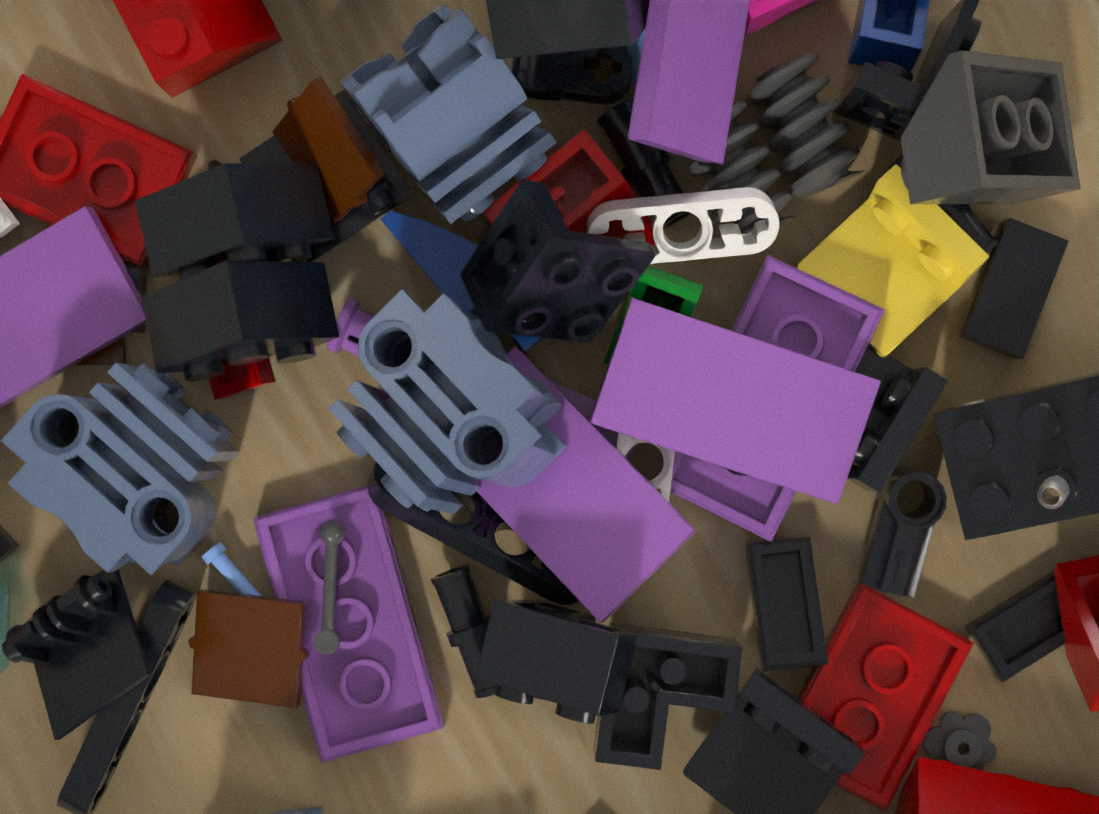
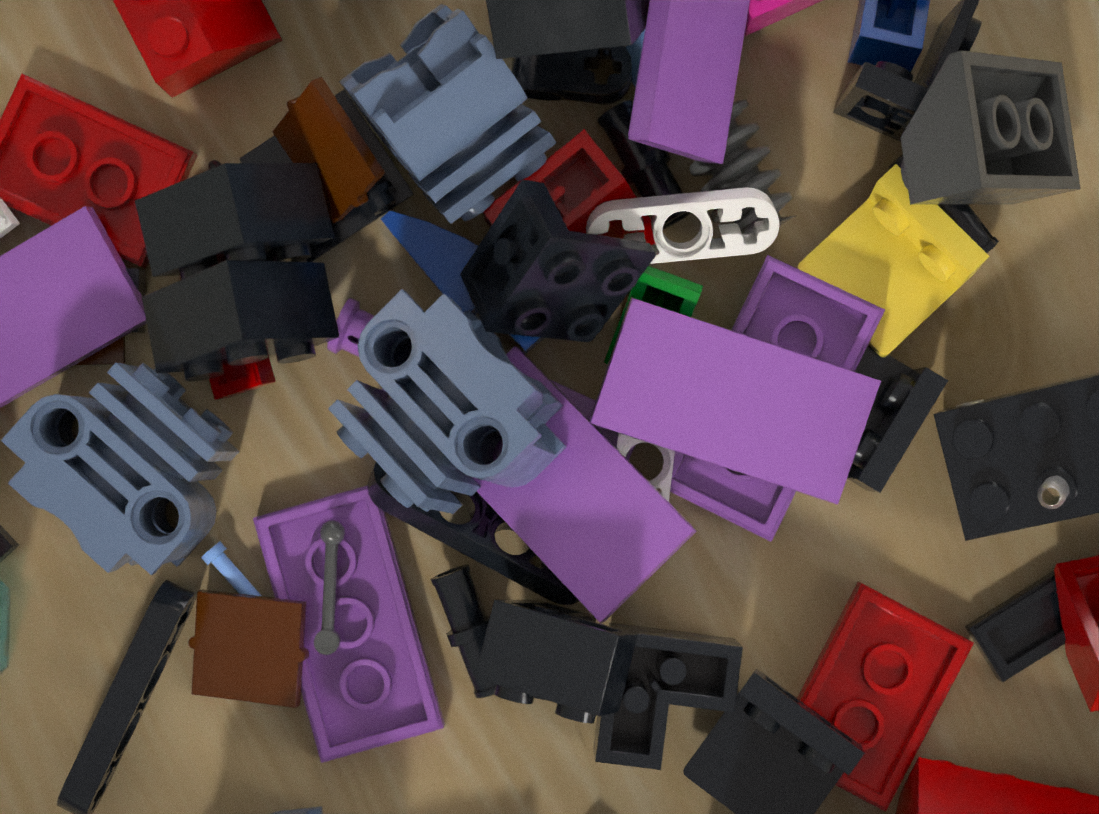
(81, 650): black hinge -> none
(786, 604): black tile -> none
(803, 126): dark grey piece -> none
(901, 539): black piece -> none
(972, 730): dark grey plant -> none
(1014, 288): black tile -> none

